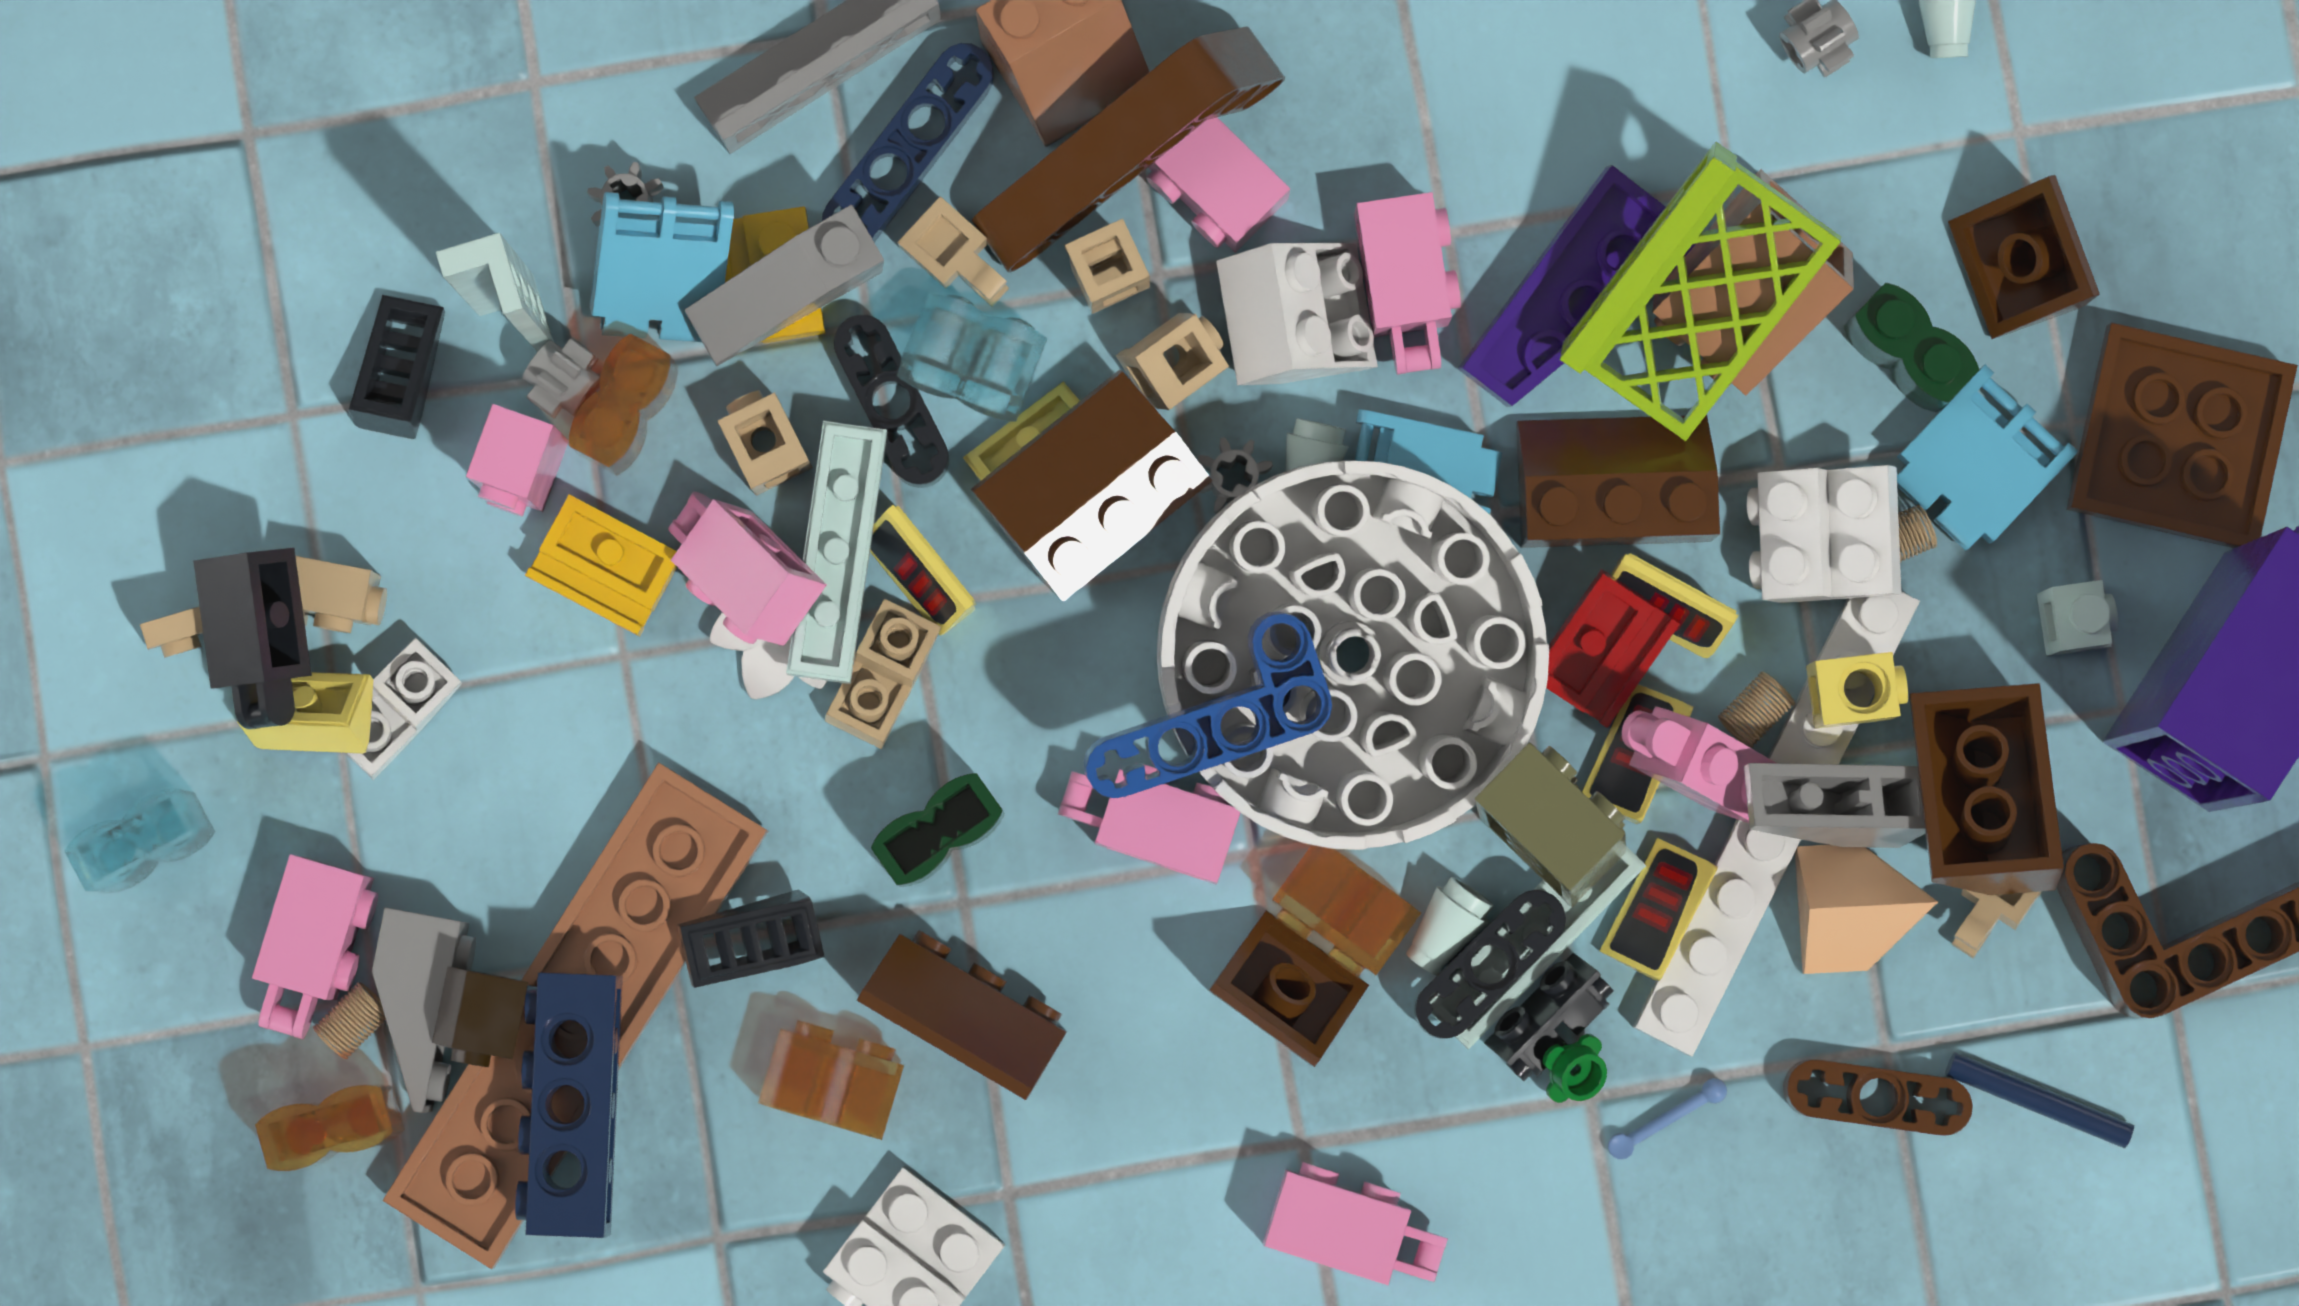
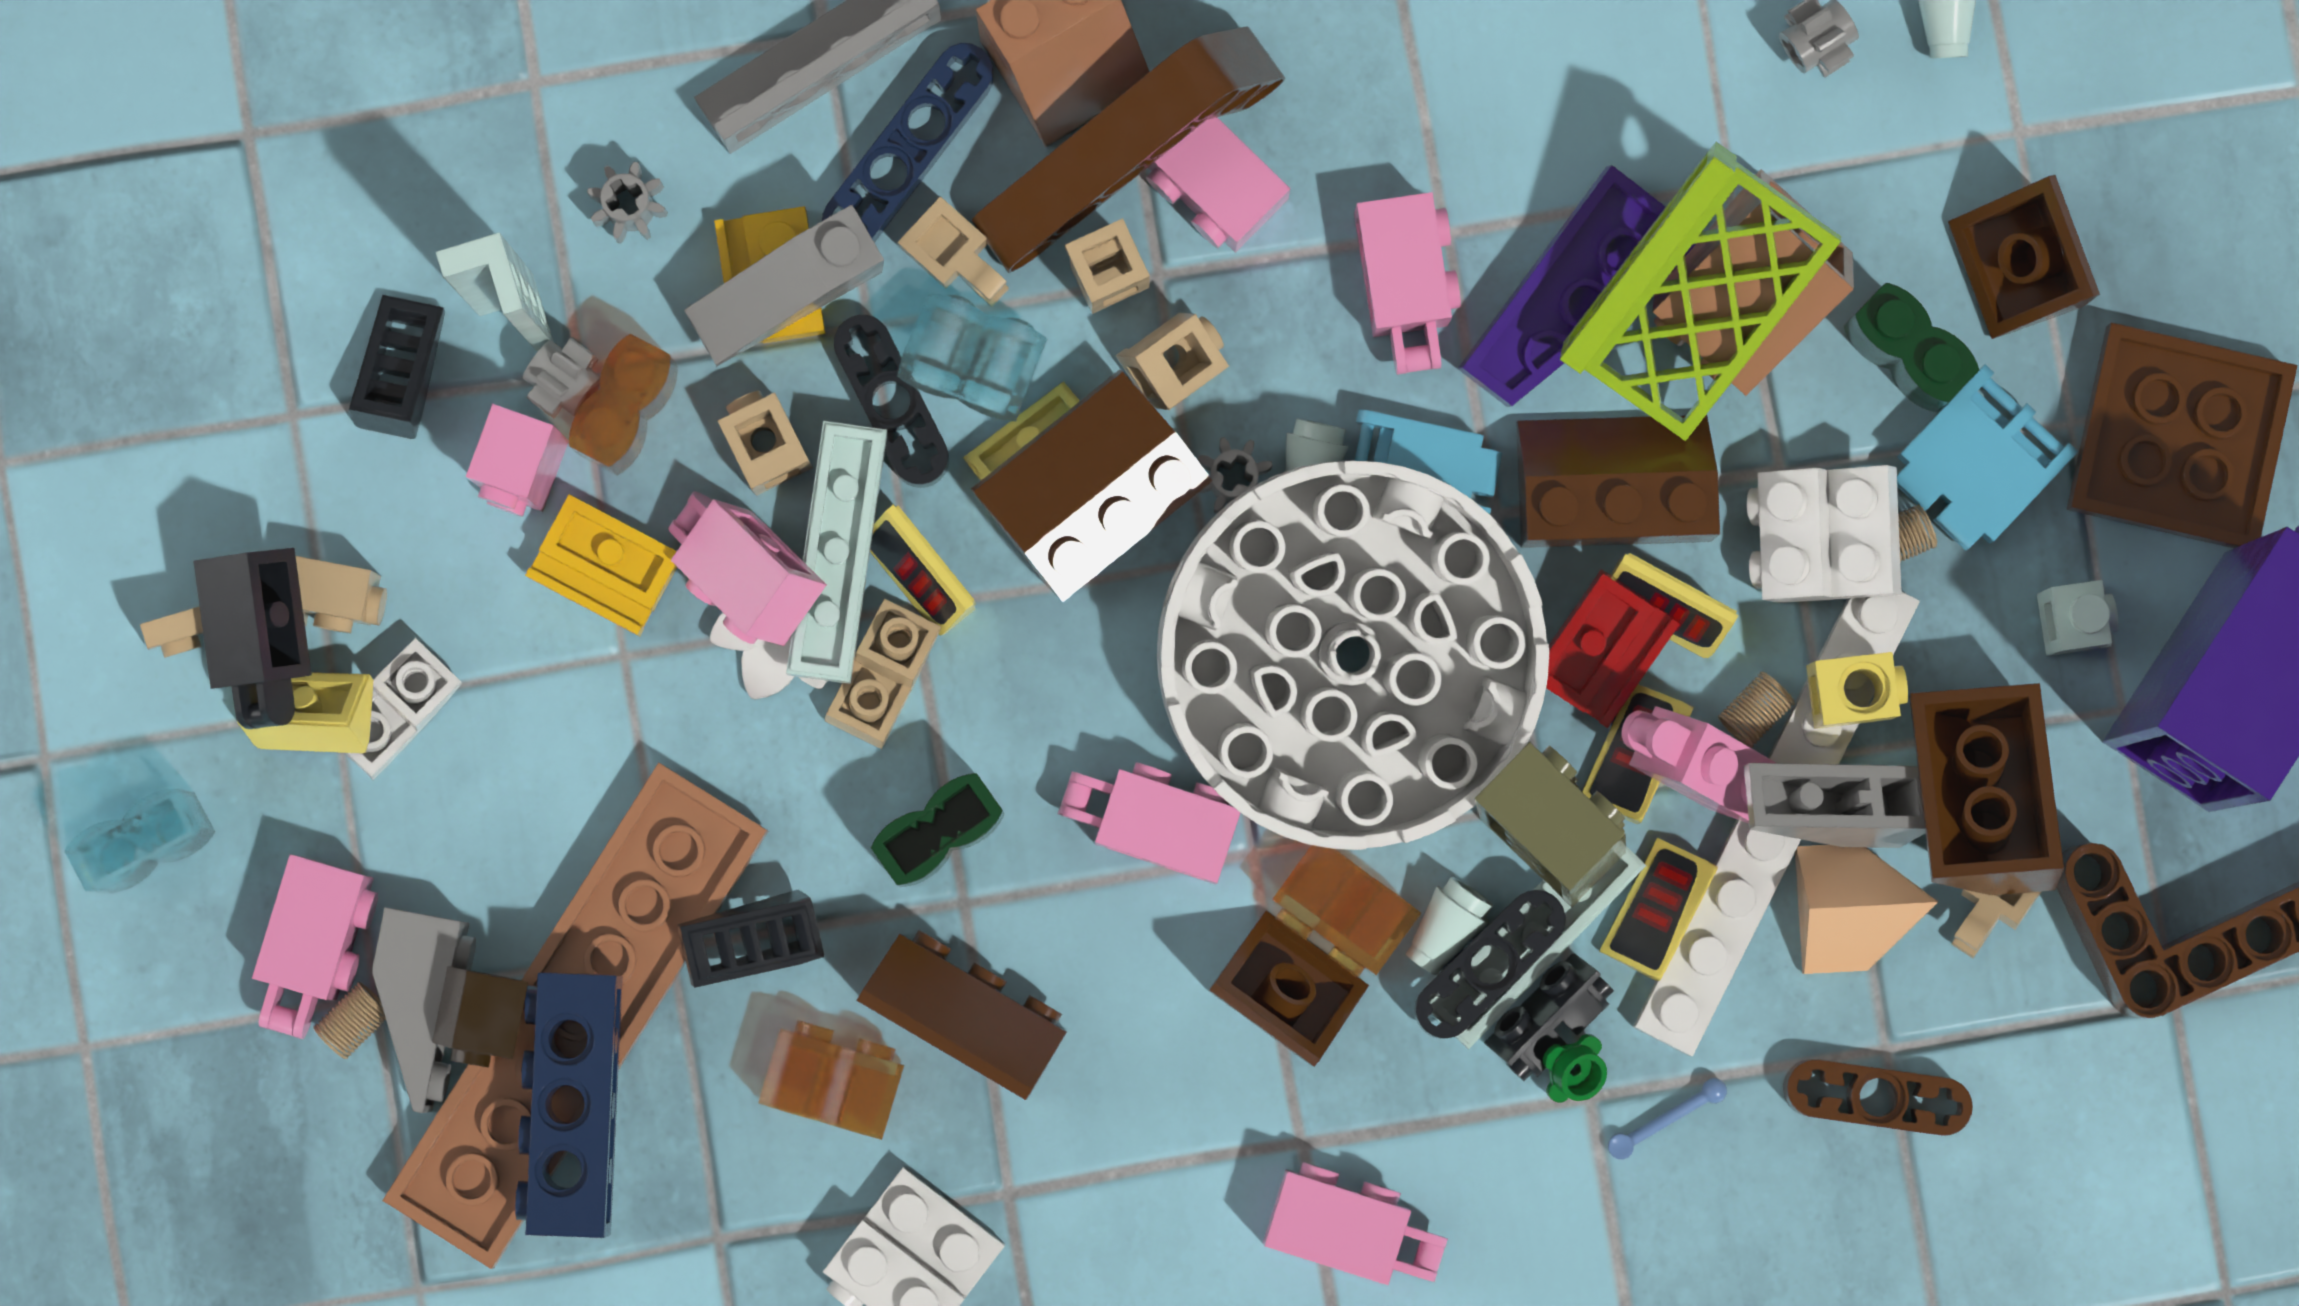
(317, 1131): clear orange brick -> none
(657, 264): medium azure plate -> none
(1204, 720): blue beam -> none
(1296, 312): white slope -> none
(2039, 1100): dark blue bar -> none

